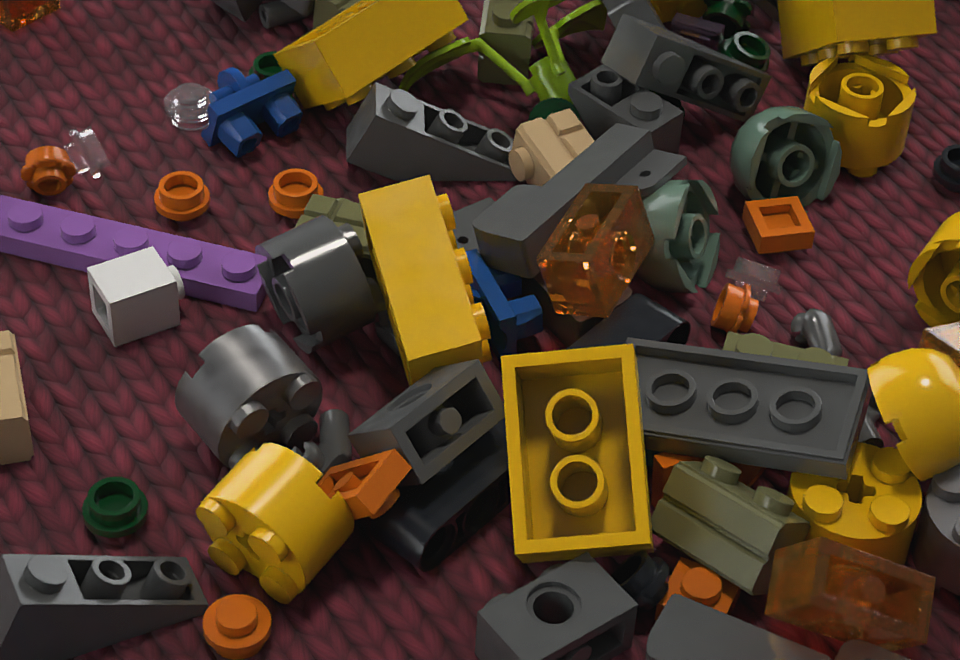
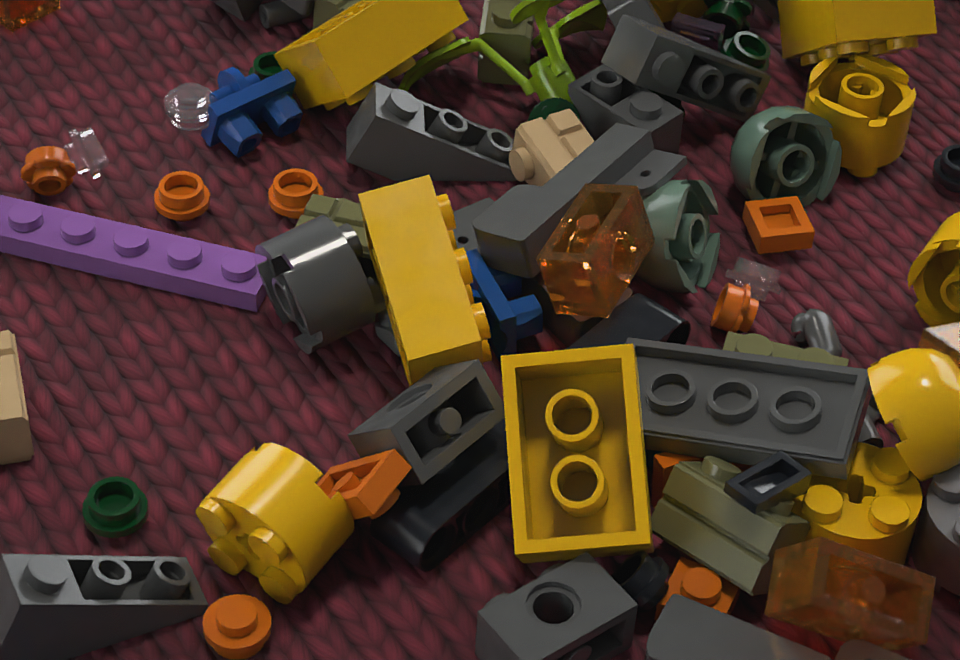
(135, 295): white brick -> none
(249, 395): flat silver brick -> none
(334, 444): dark grey arm -> none
(769, 483): none -> black piece

